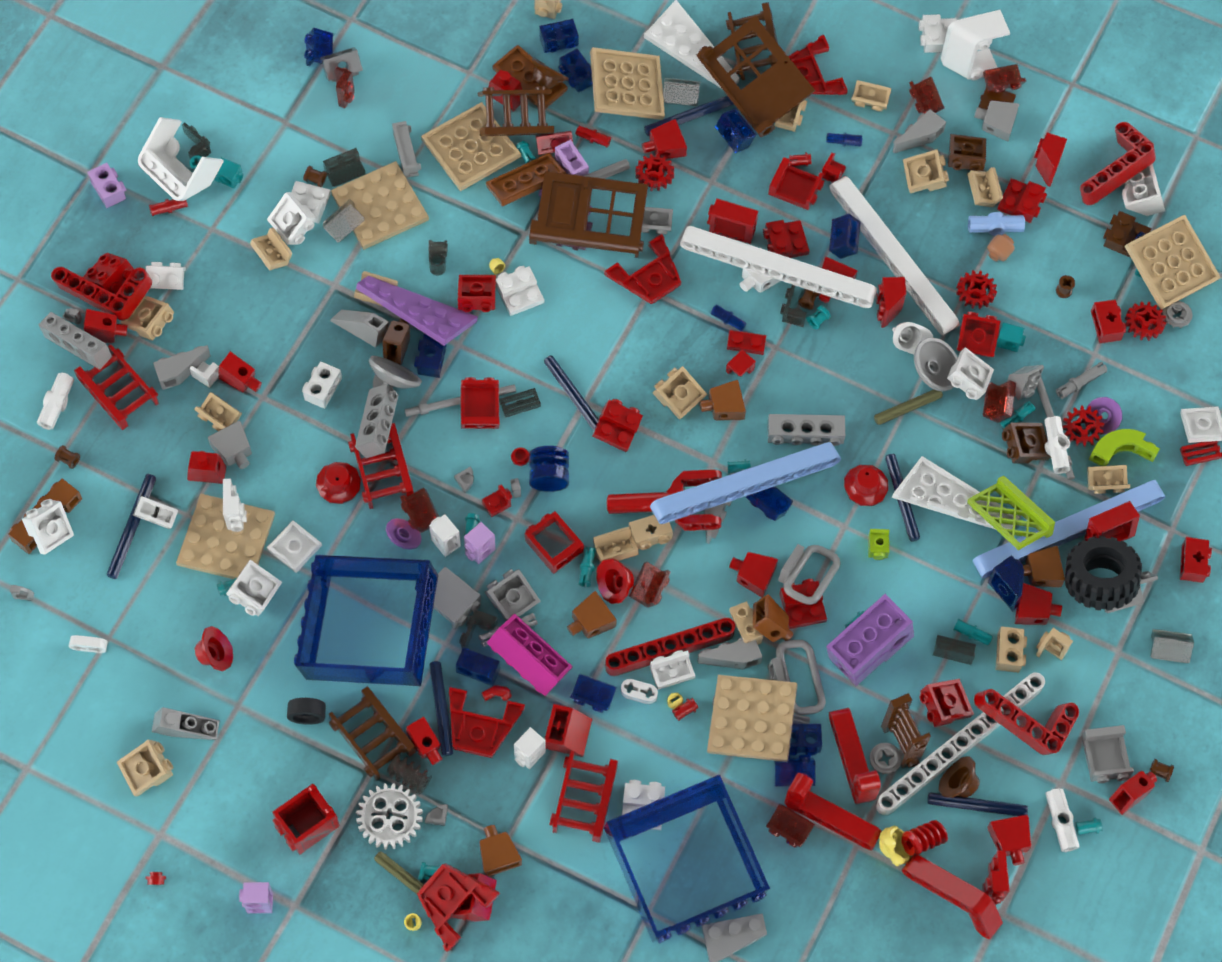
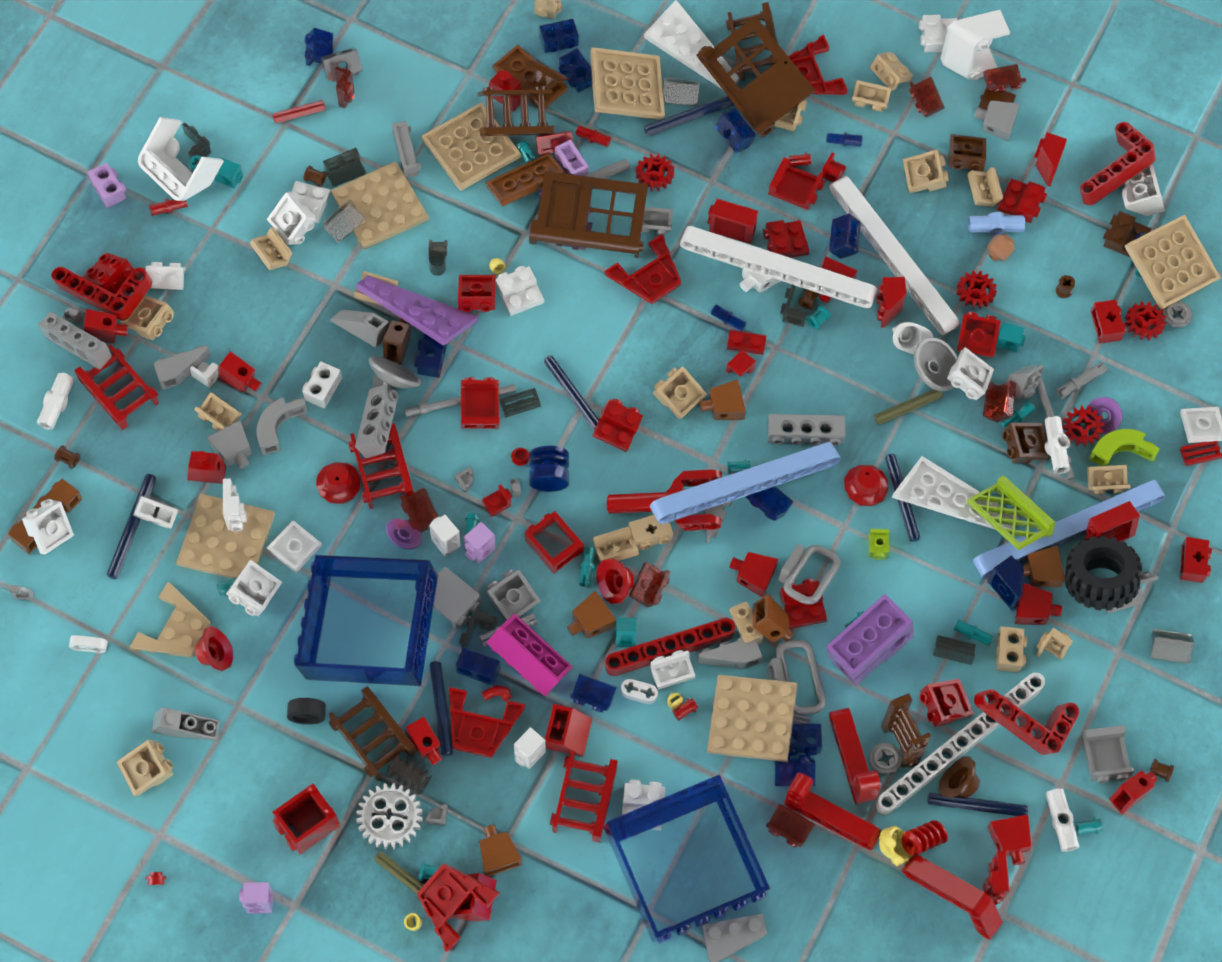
(181, 631): none -> tan wing
(272, 418): none -> light grey arch
(299, 111): none -> axle
(625, 632): none -> teal brick
(666, 141): red torso -> none
(890, 70): none -> tan bracket
(924, 131): light grey slope -> none

